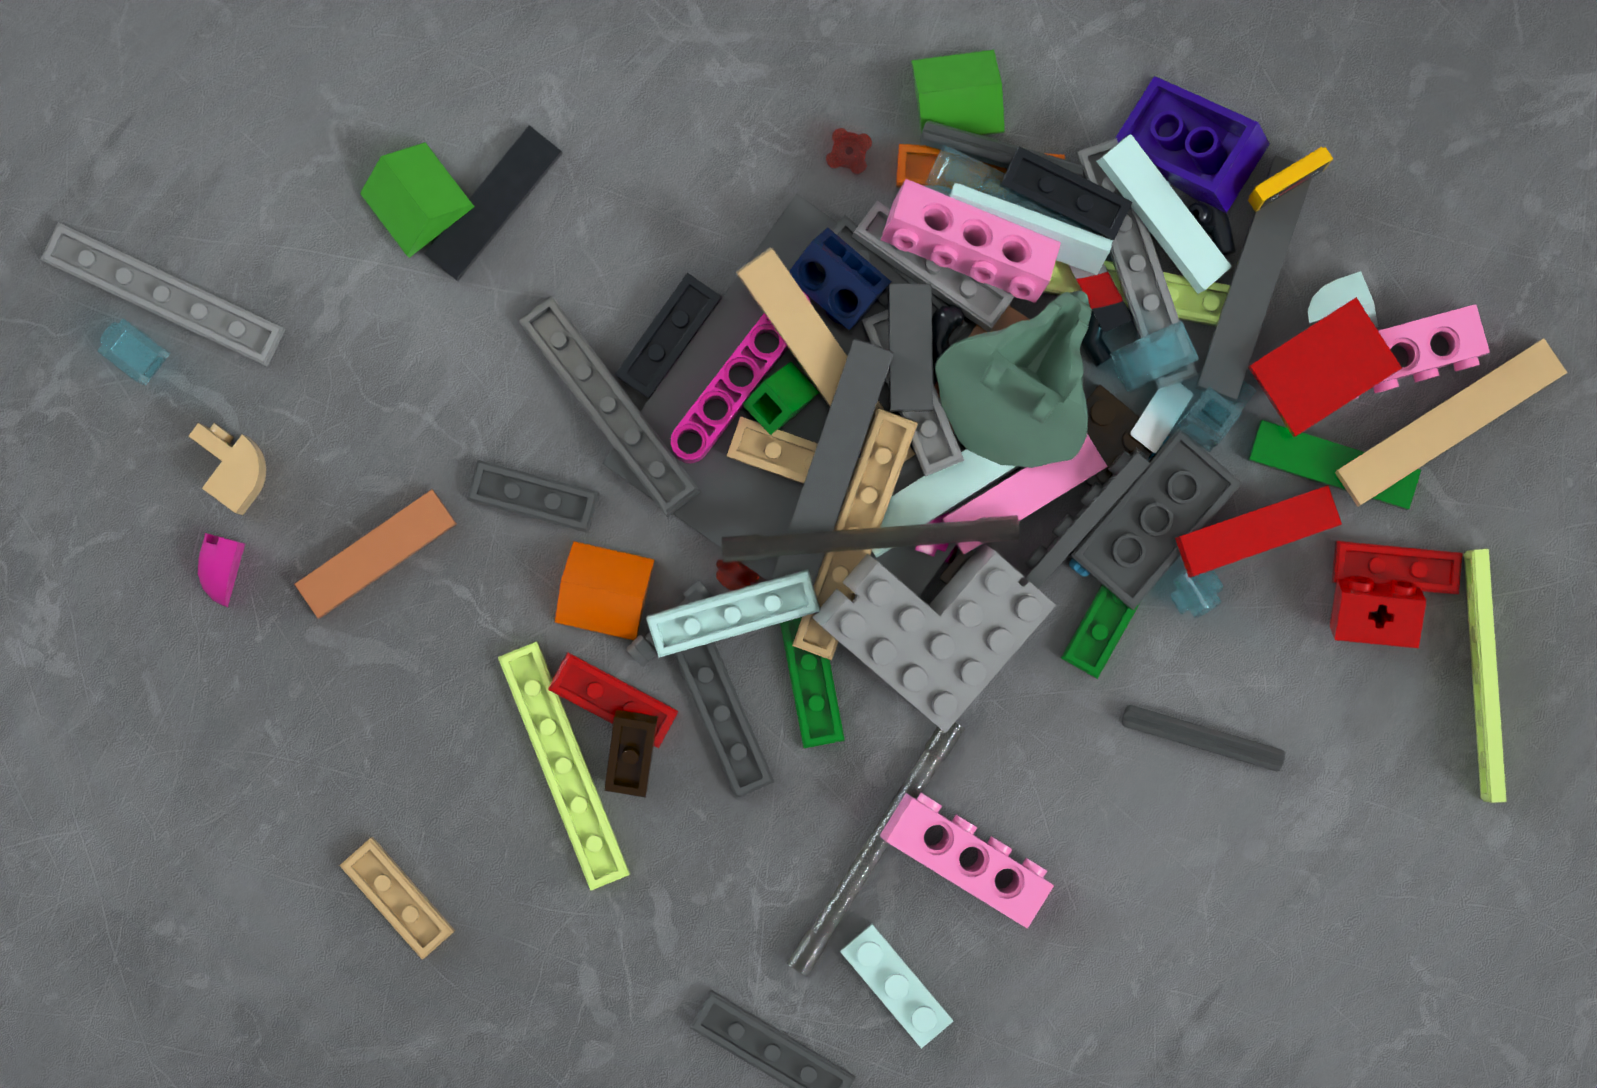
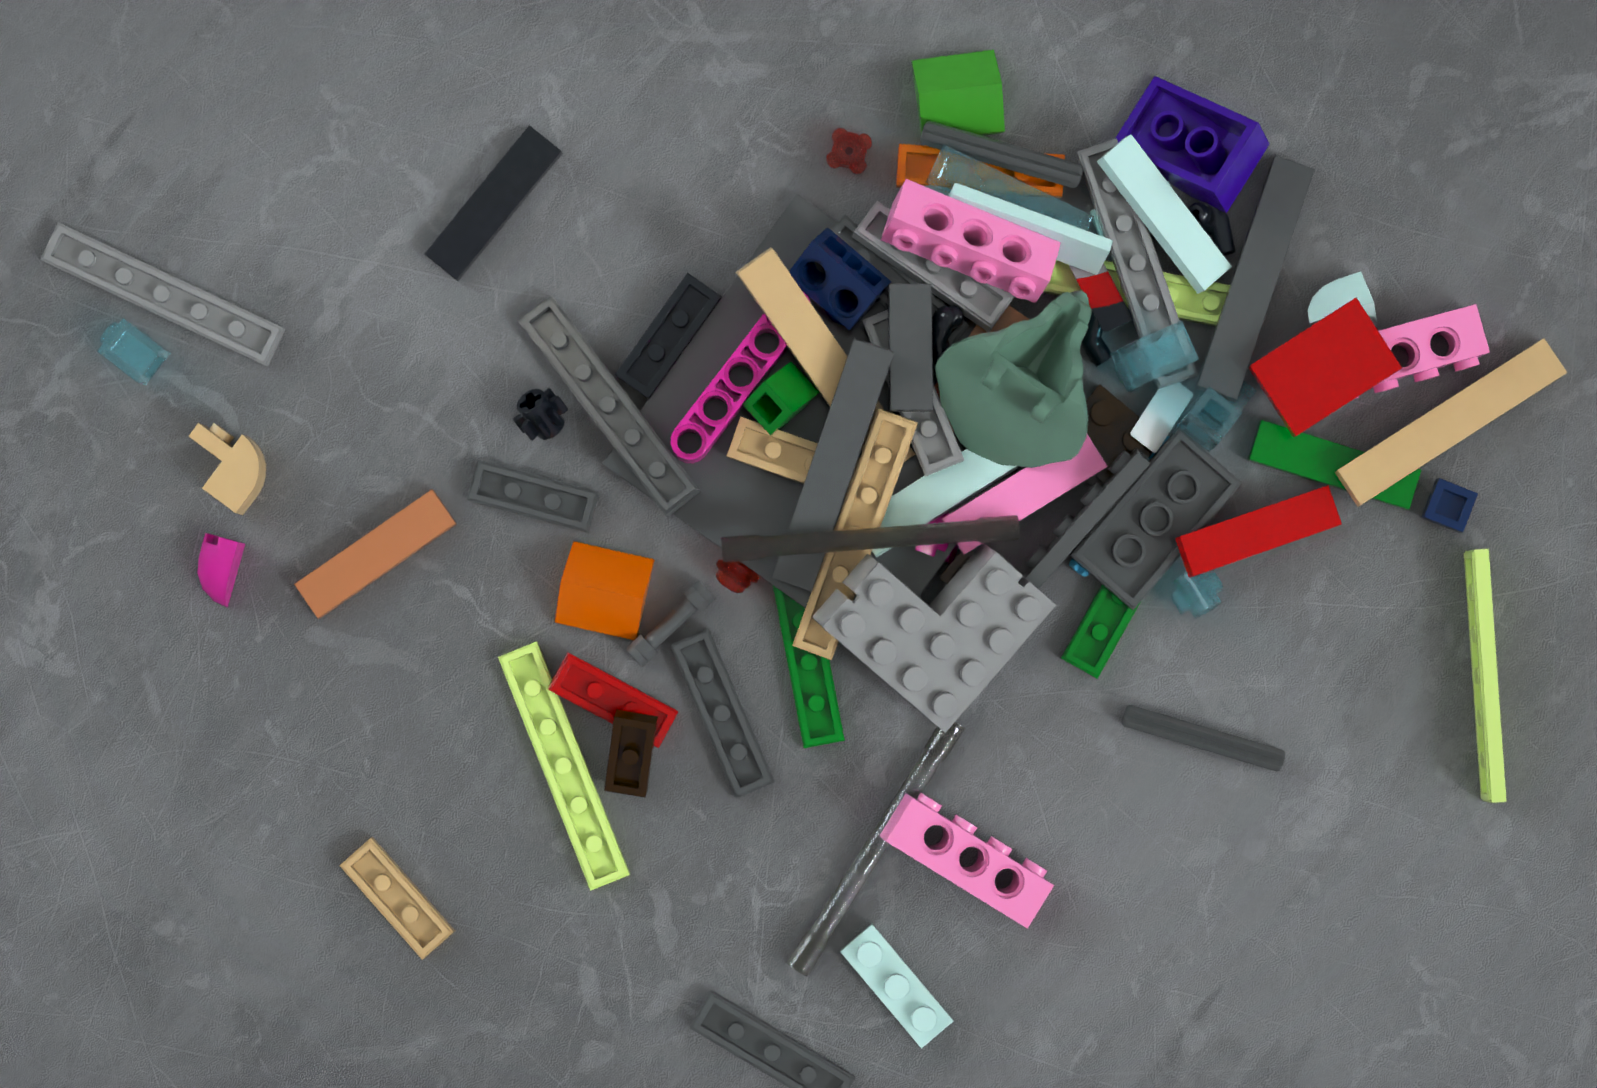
(414, 196): bright green slope -> none
(540, 414): none -> black gear
(733, 613): light aqua tile -> none
(1065, 193): black plate -> none
(1289, 178): yellow tile -> none
(1394, 625): red brick -> none
(1428, 569): red tile -> none
(1449, 505): none -> dark blue plate

